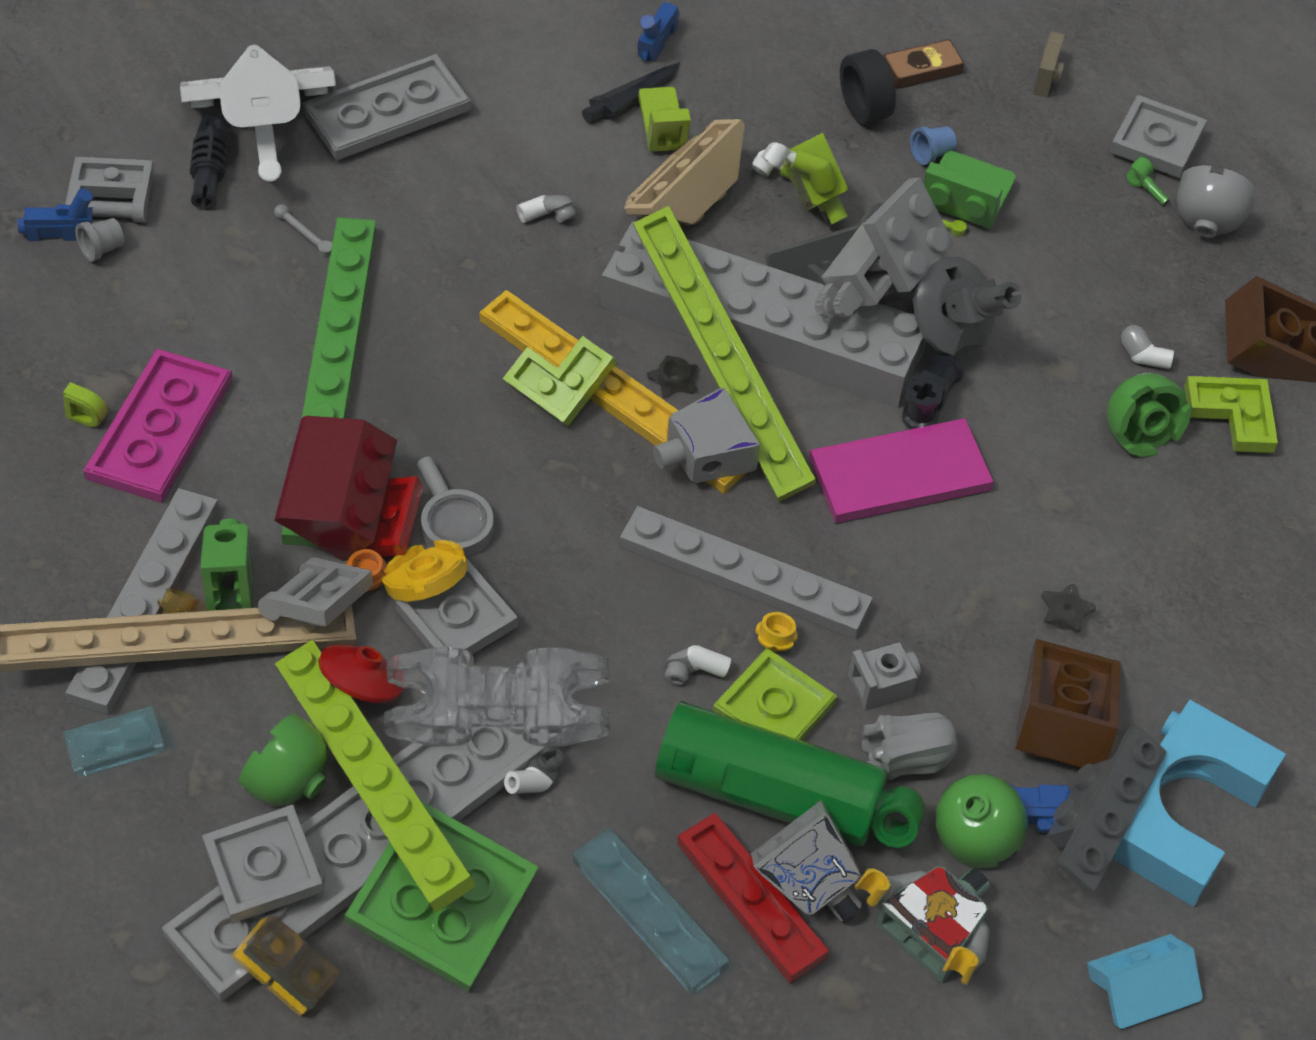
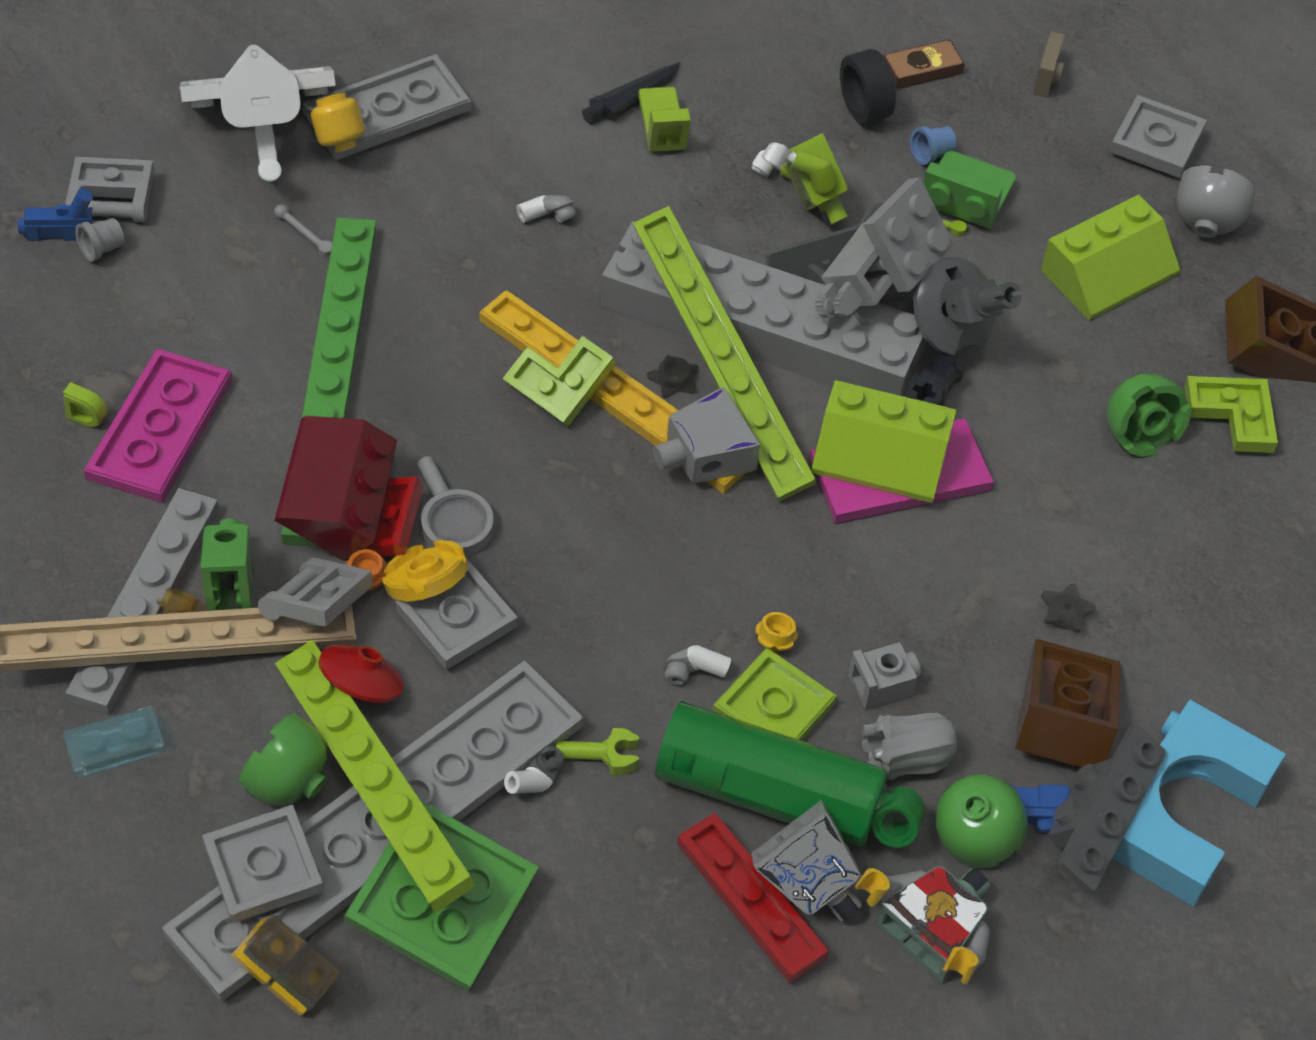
(208, 160): black hinge -> none
(337, 121): none -> yellow head
(472, 696): clear piece -> none
(606, 751): none -> lime bar
(650, 911): clear light blue plate -> none
(656, 31): blue piece -> none
(693, 175): tan wedge -> none
(746, 572): light grey plate -> none
(883, 441): none -> lime slope
(1111, 257): none -> lime slope
(1140, 175): bright green hand -> none
(1143, 351): arm -> none
(1148, 979): medium azure panel -> none

